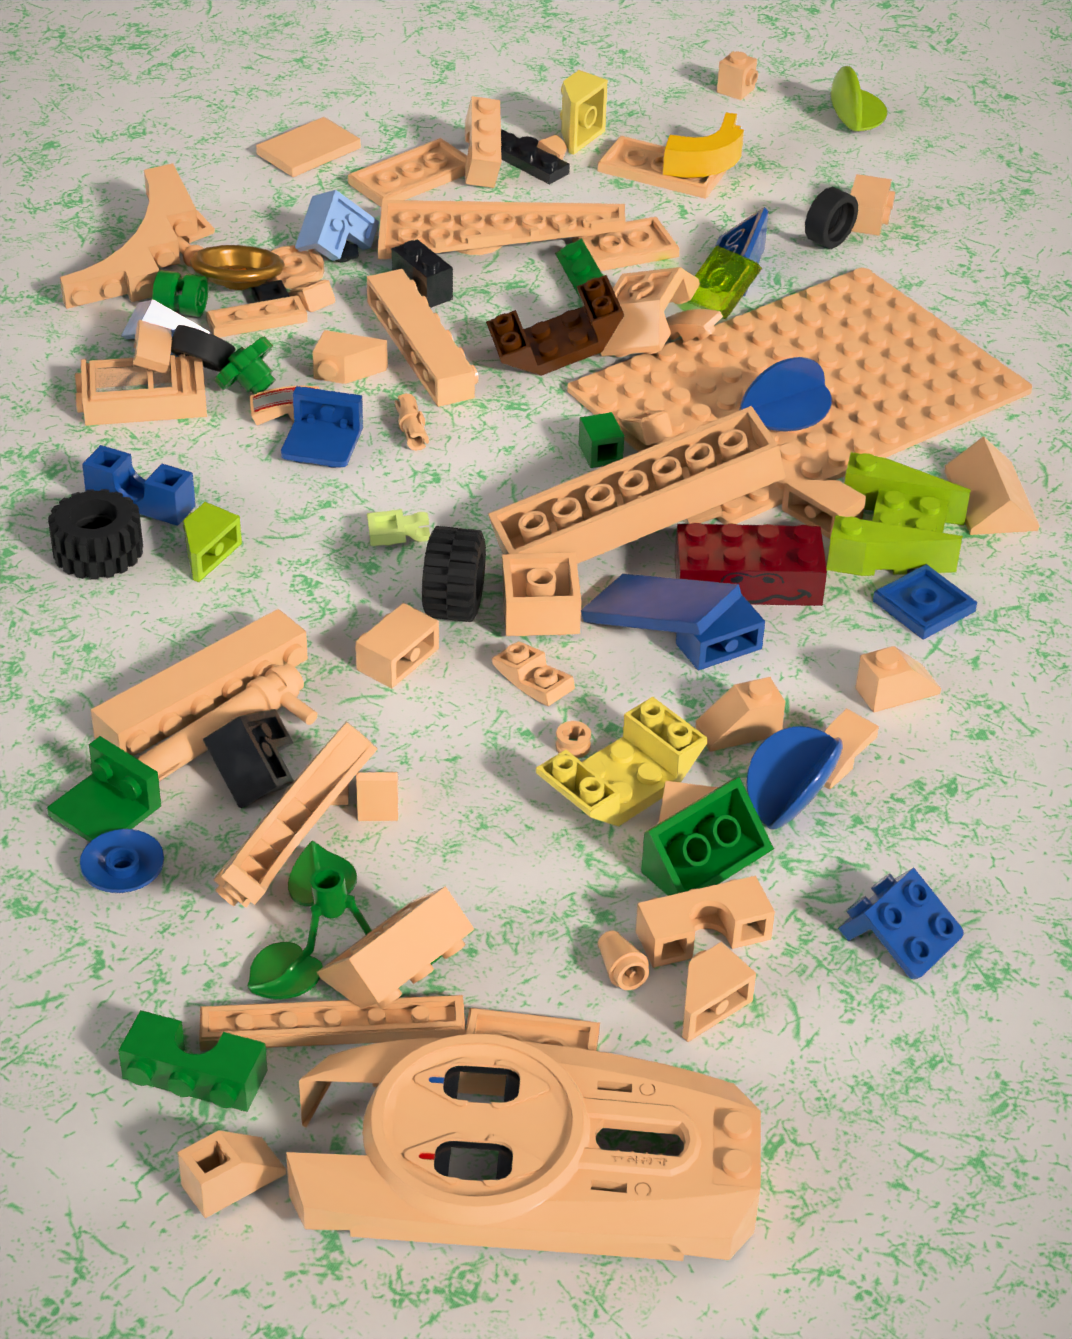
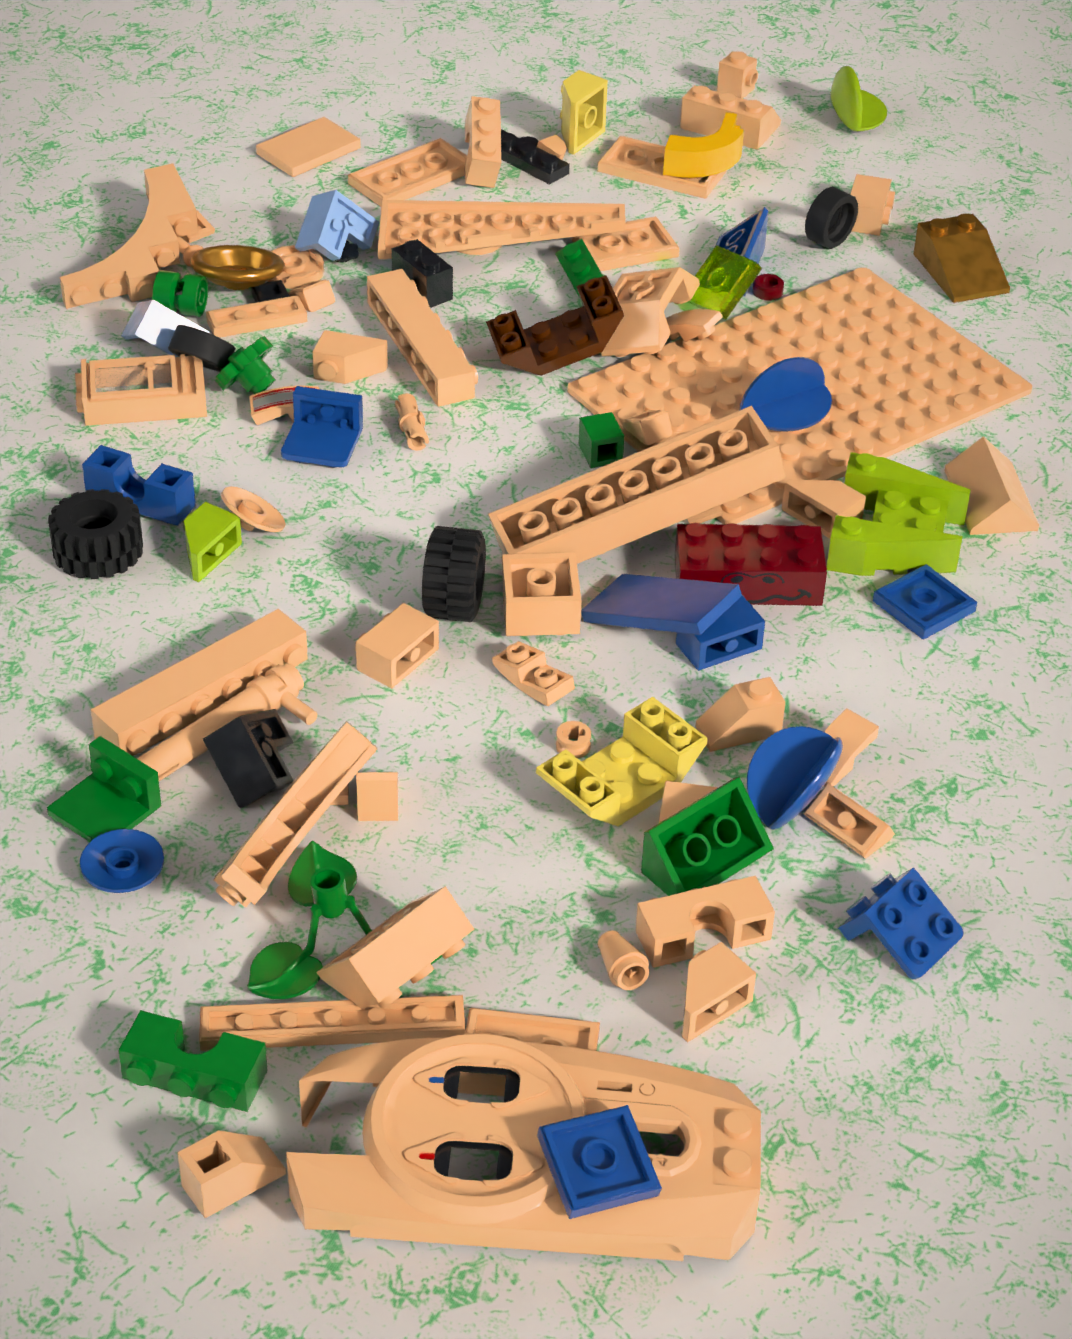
(152, 346): light nougat slope -> none
(252, 510): none -> light nougat dish
(392, 527): yellowish green plate -> none
(598, 1161): none -> blue tile
(705, 110): none -> light nougat slope
(768, 287): none -> dark red tile
(848, 821): none -> light nougat slope
(893, 679): light nougat slope -> none
(960, 257): none -> pearl gold slope

